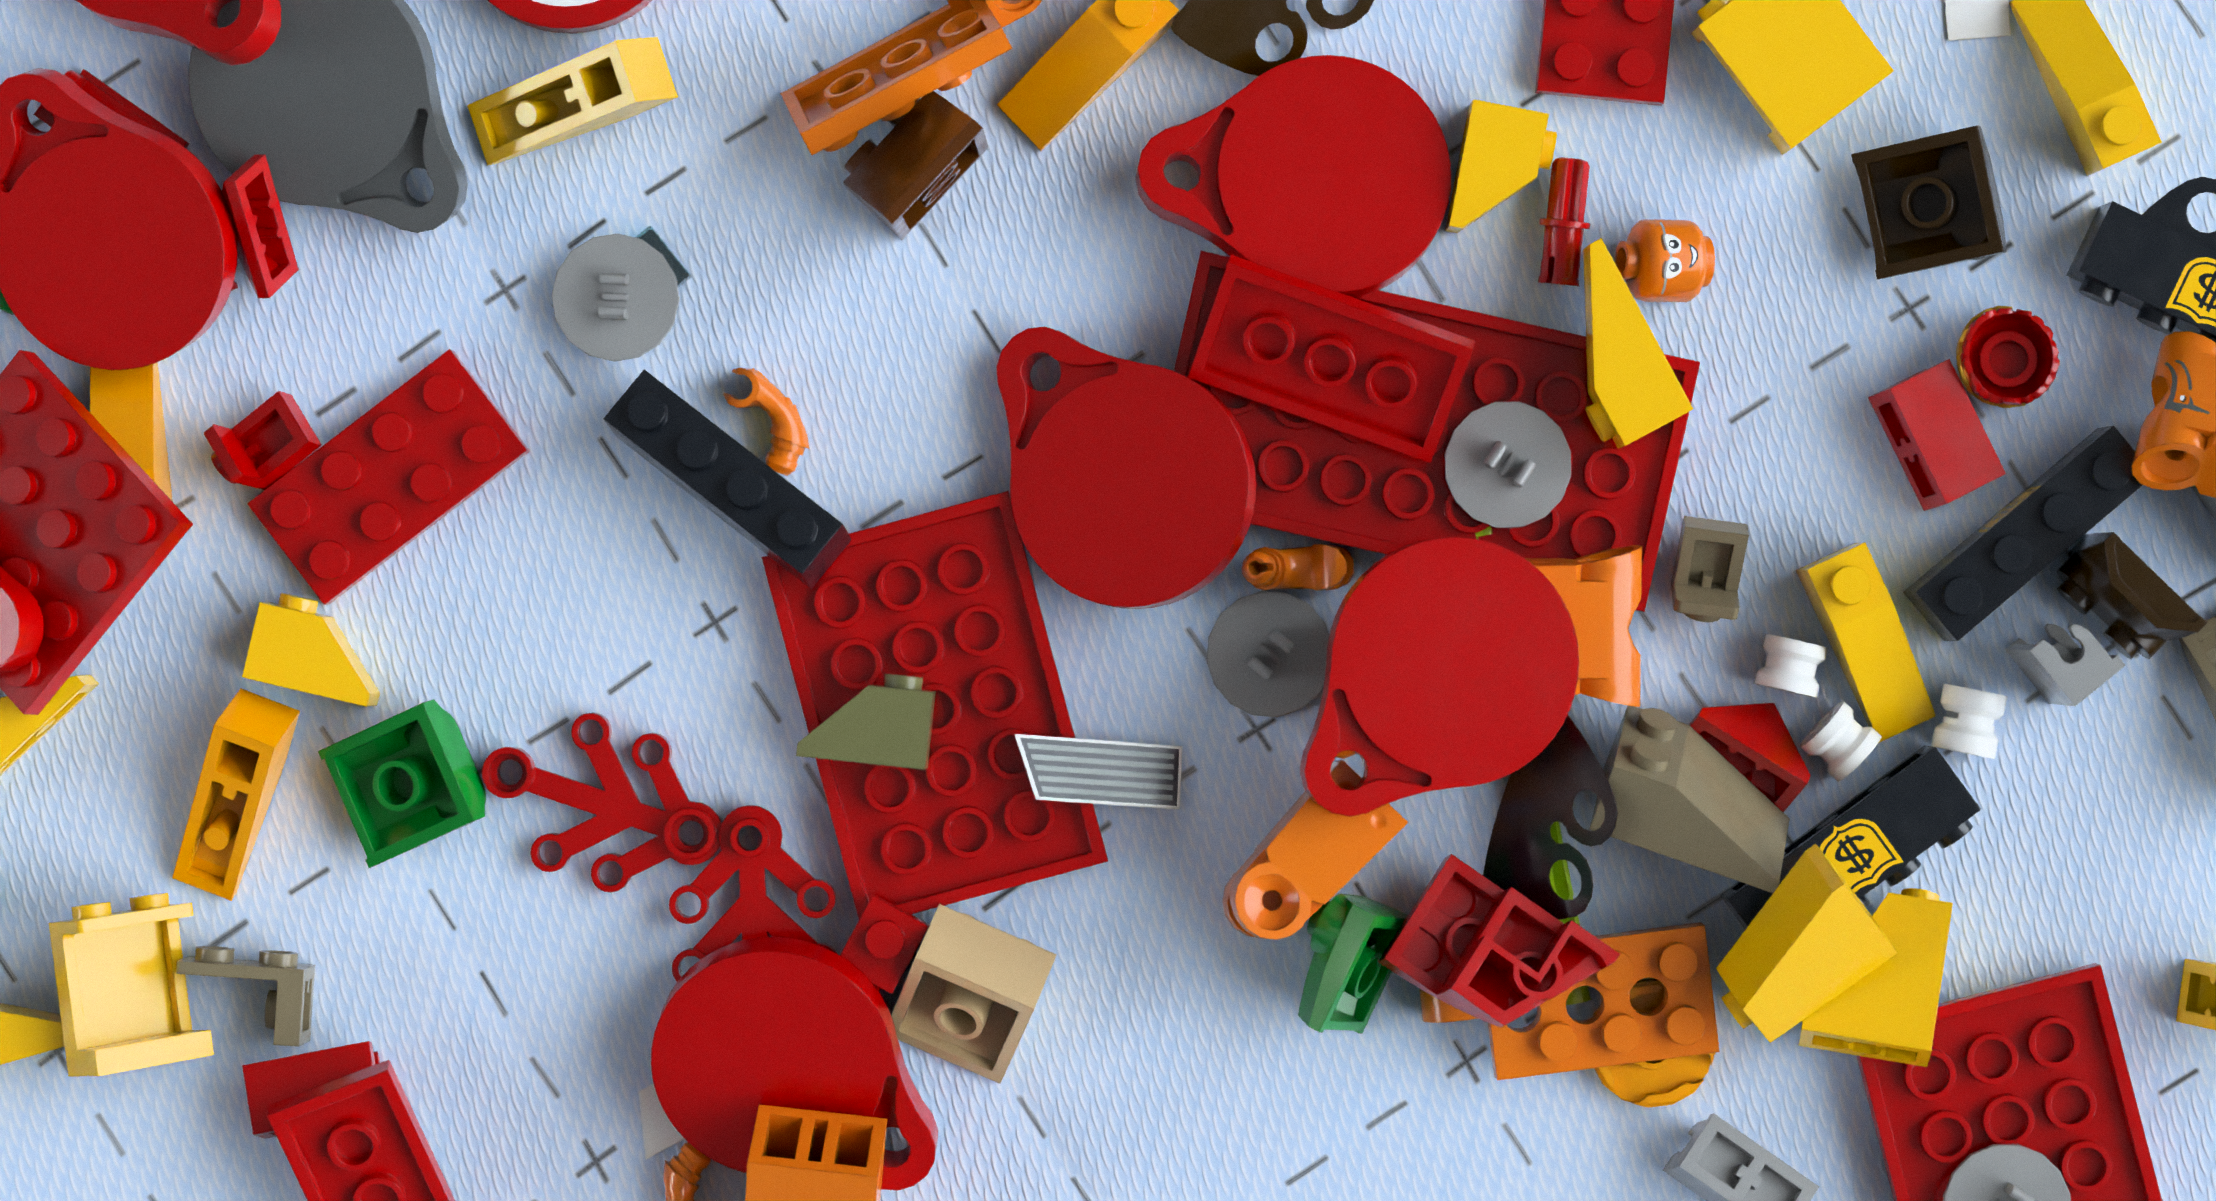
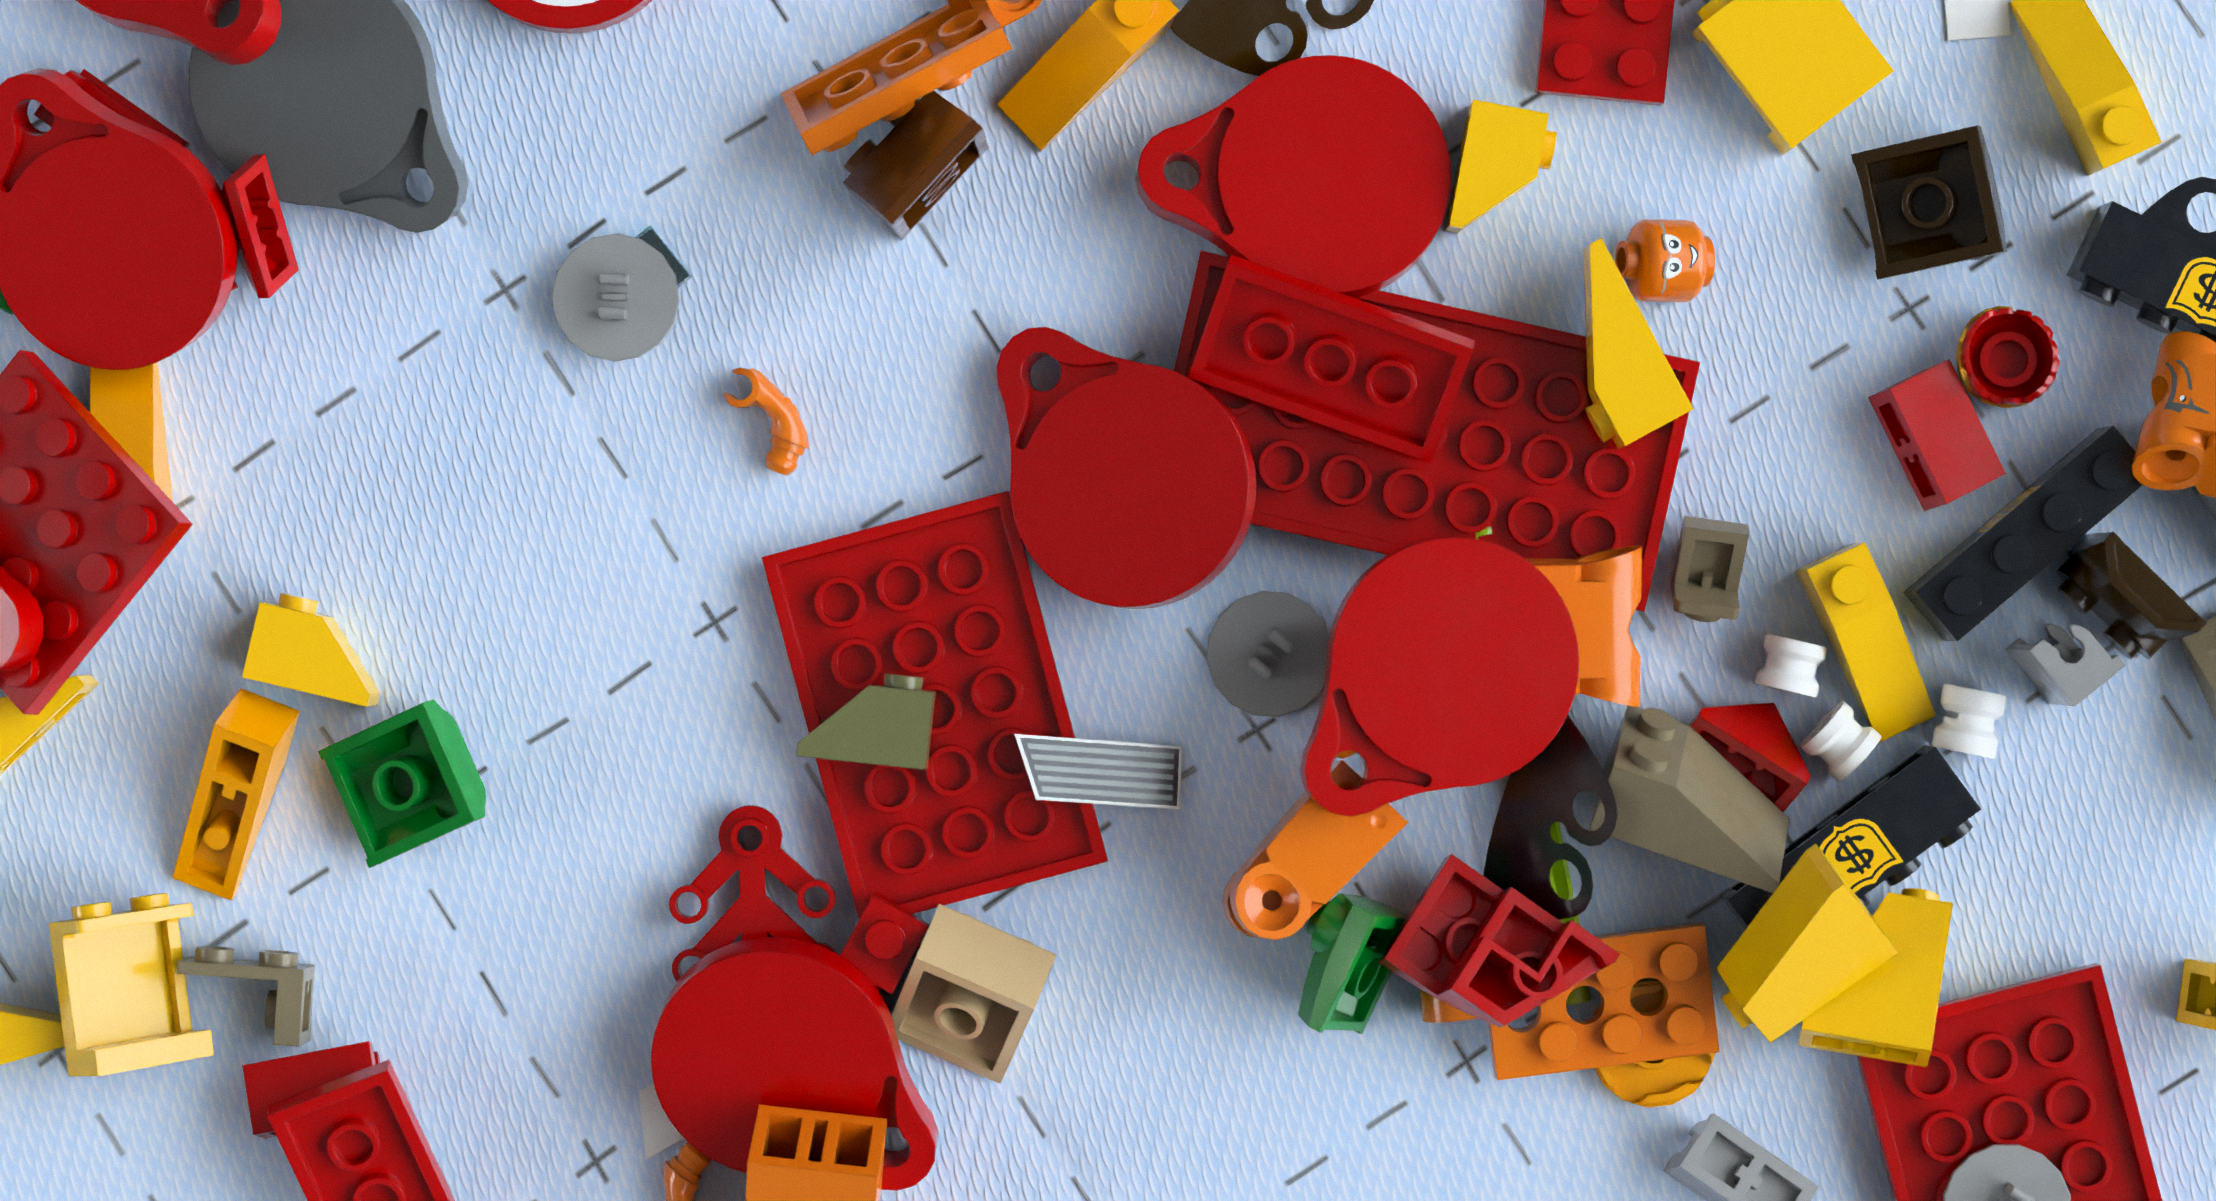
(263, 443): red bracket -> none
(388, 477): red plate -> none
(573, 98): yellow slope -> none
(615, 806): red plant -> none
(727, 479): black brick -> none
(1308, 567): orange piece -> none
(1507, 464): light grey piece -> none
(1564, 222): red axle -> none

